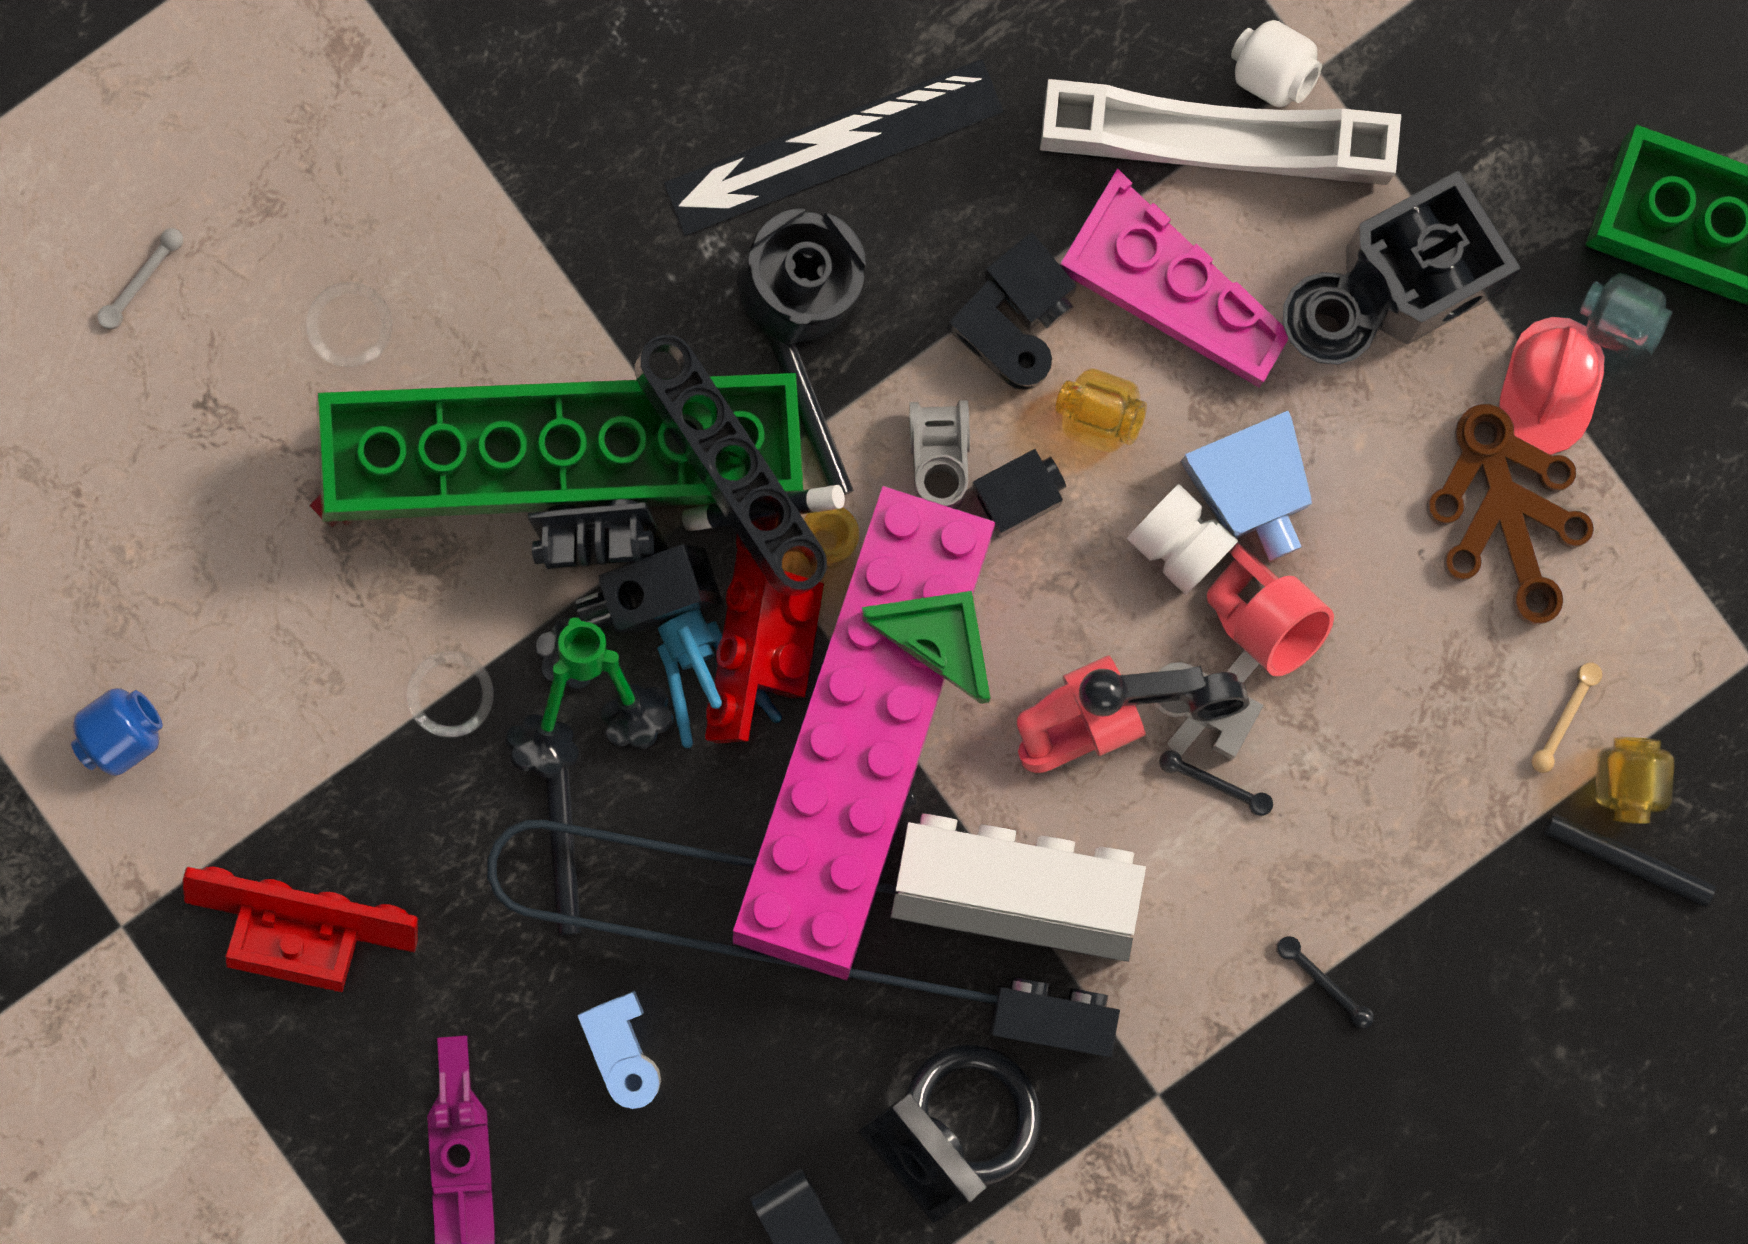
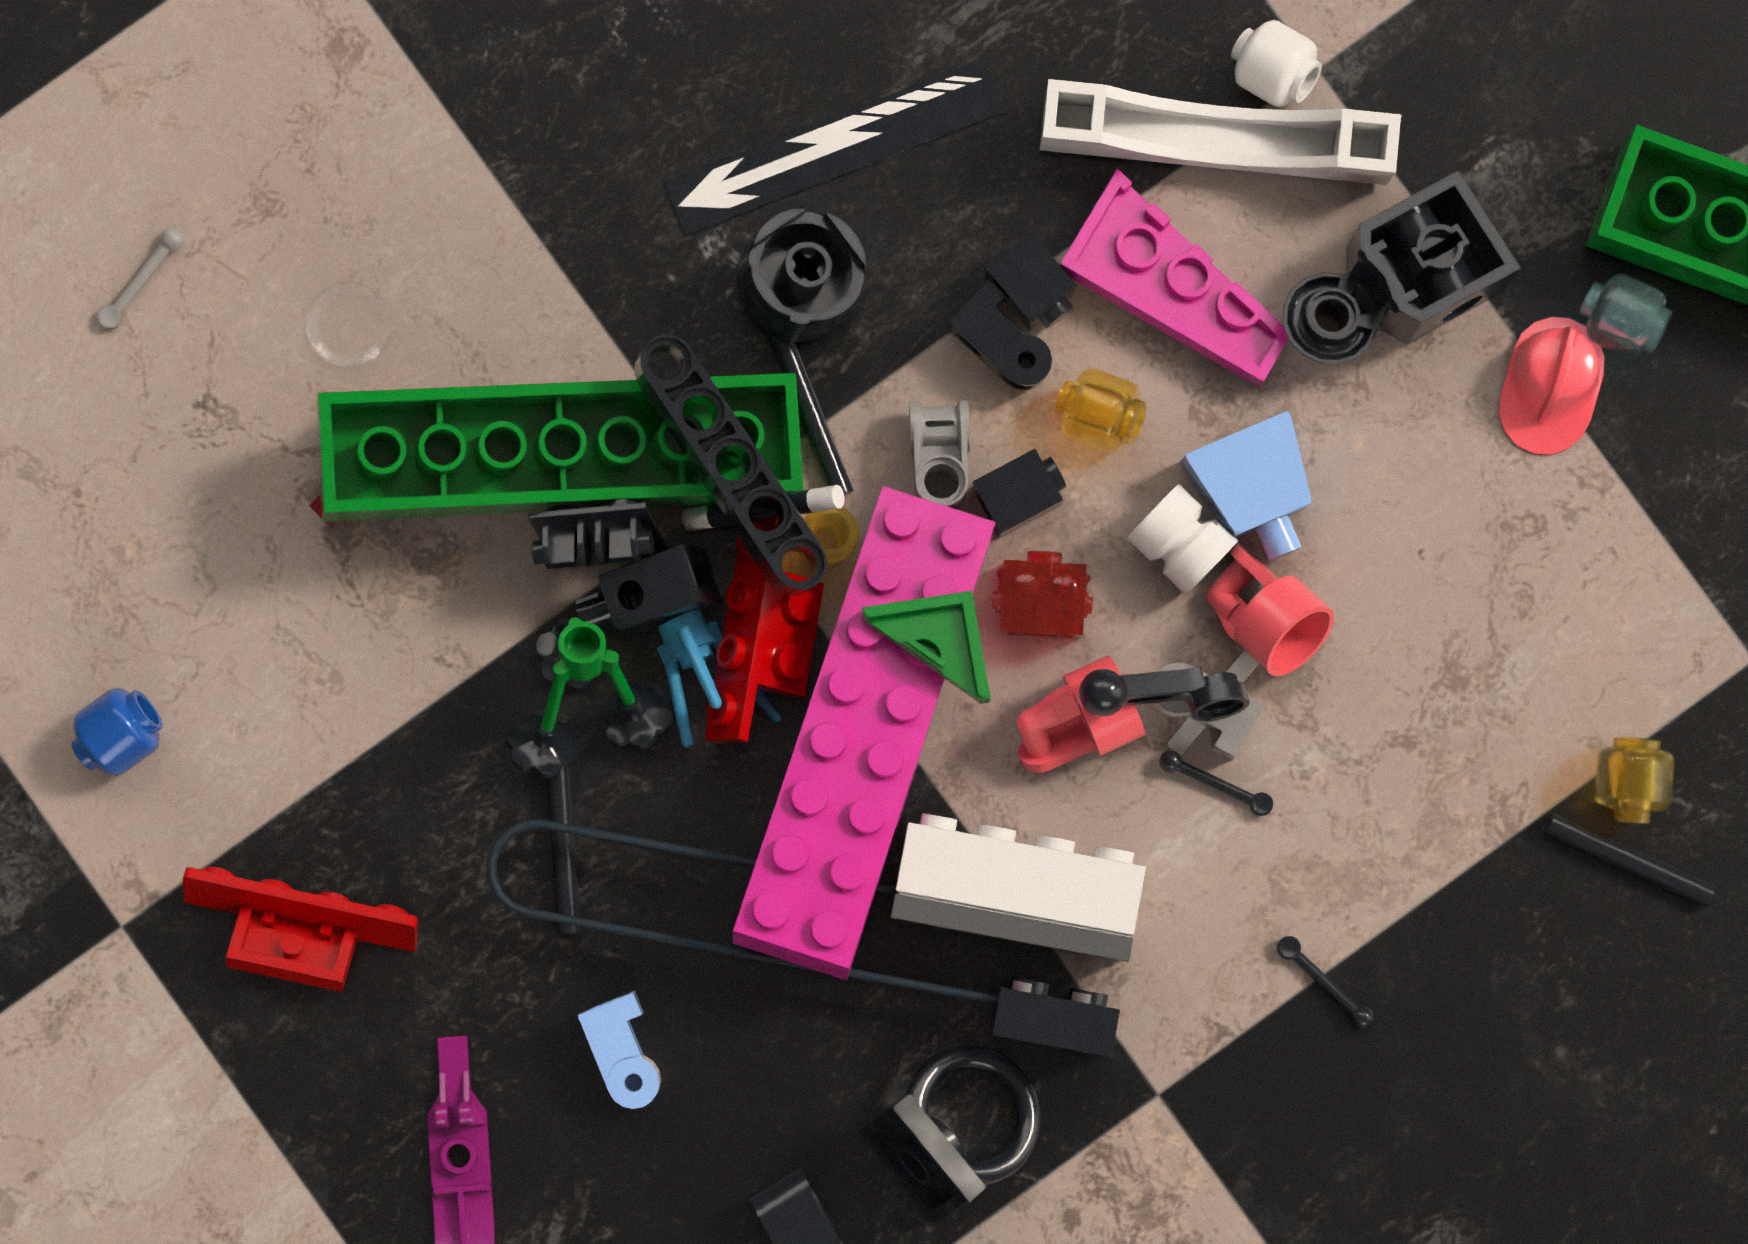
(414, 686): clear piece -> none
(1042, 597): none -> clear red head
(1507, 504): reddish brown plant -> none
(1588, 676): tan hinge -> none

